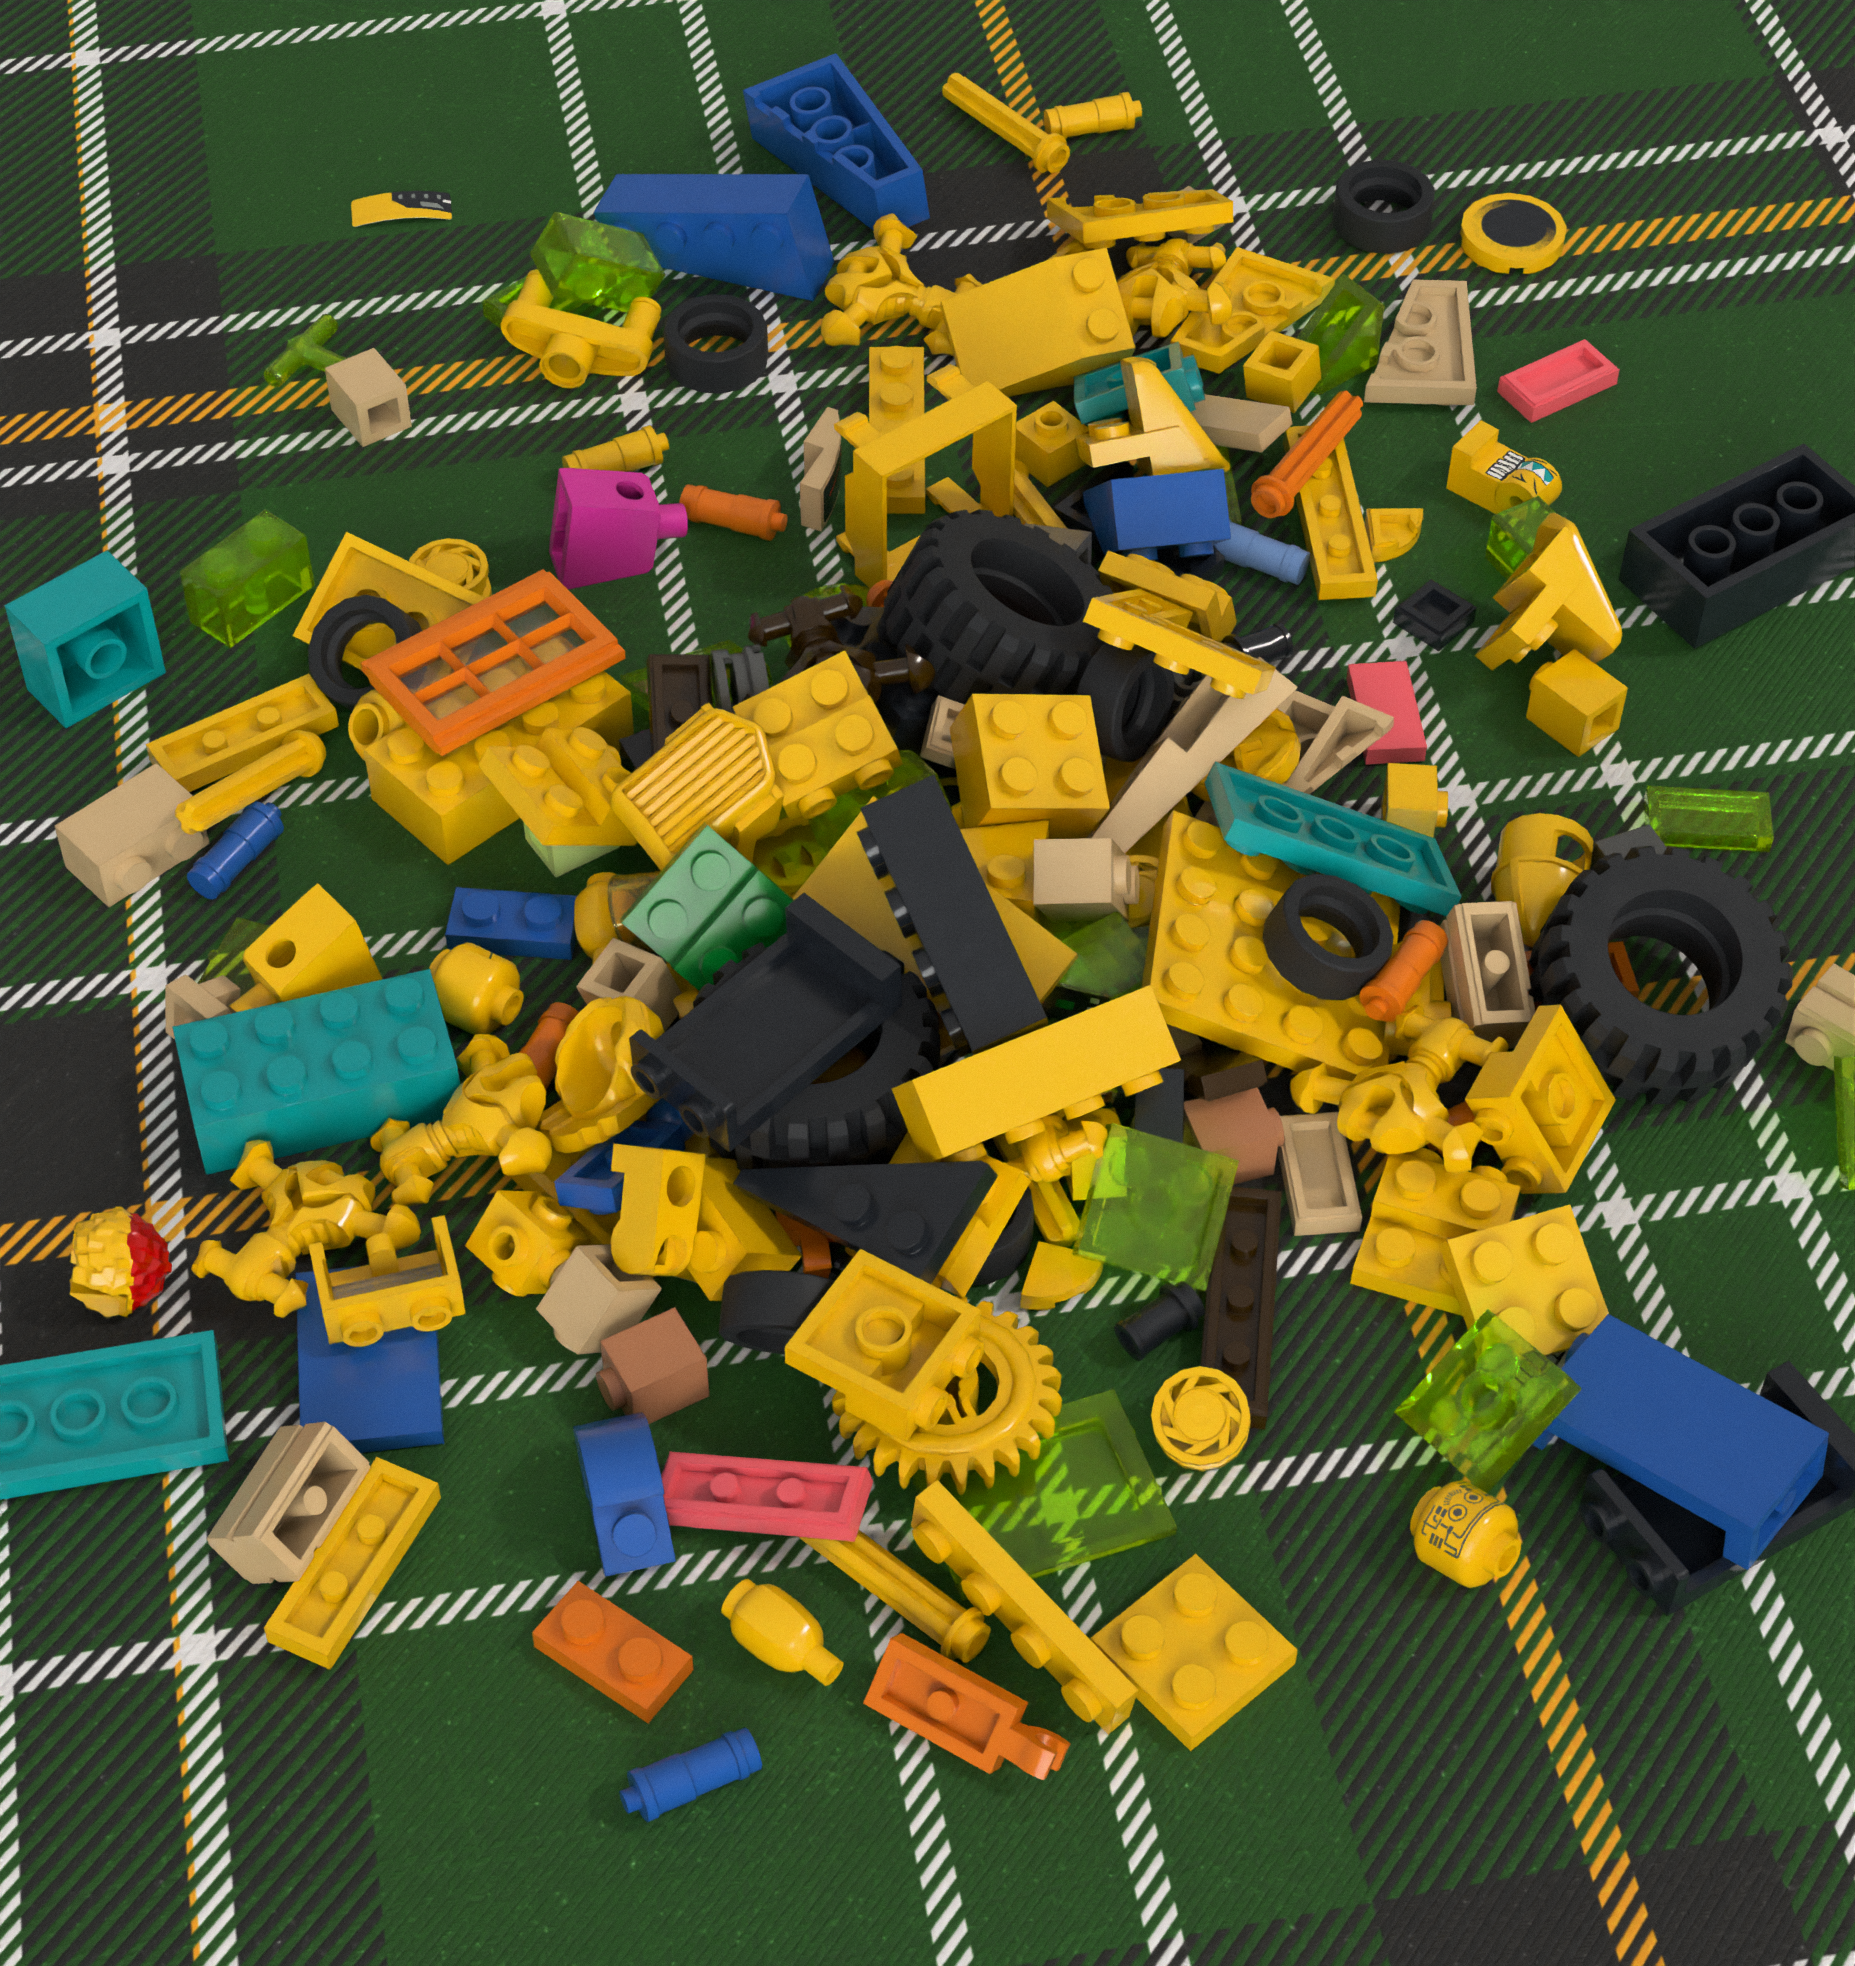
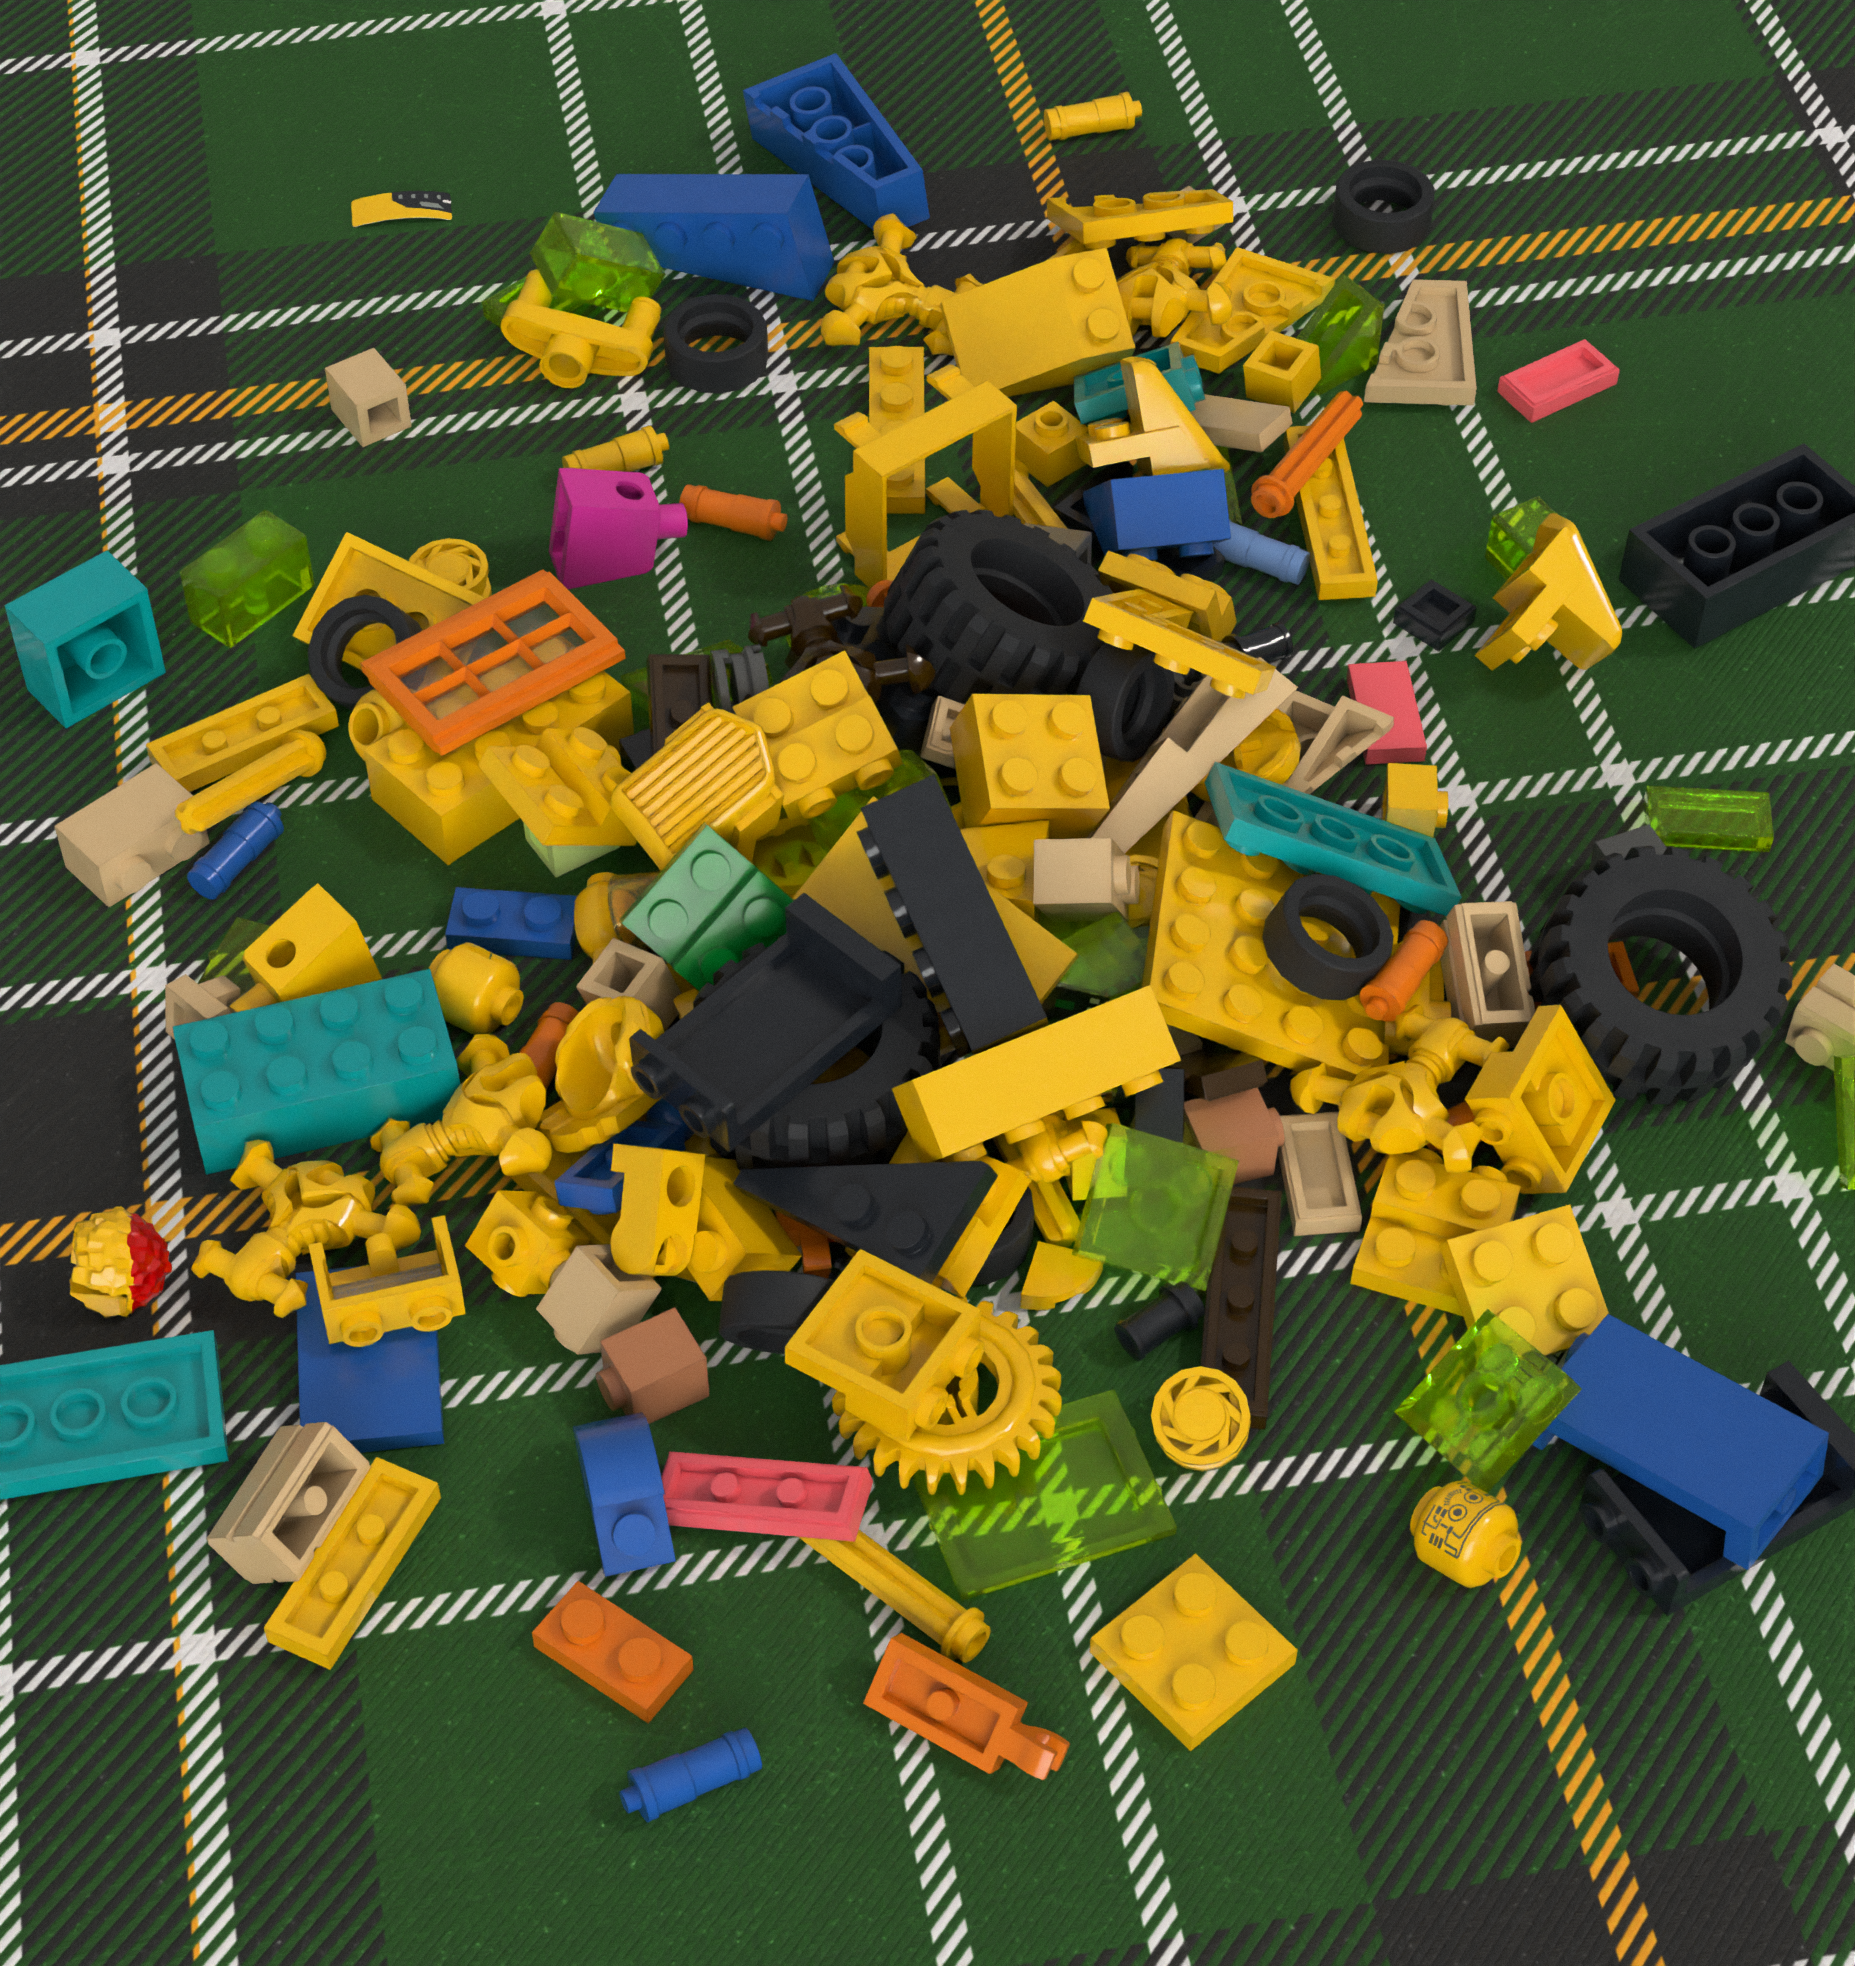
(305, 350): clear neon green piece -> none
(779, 1631): yellow plant -> none
(821, 471): tan slope -> none
(1038, 1626): yellow plate -> none
(1046, 150): yellow axle -> none
(1392, 531): yellow tile -> none
(1498, 475): yellow leg -> none
(1512, 233): tile -> none
(1531, 872): yellow helmet -> none
(1576, 702): yellow brick -> none

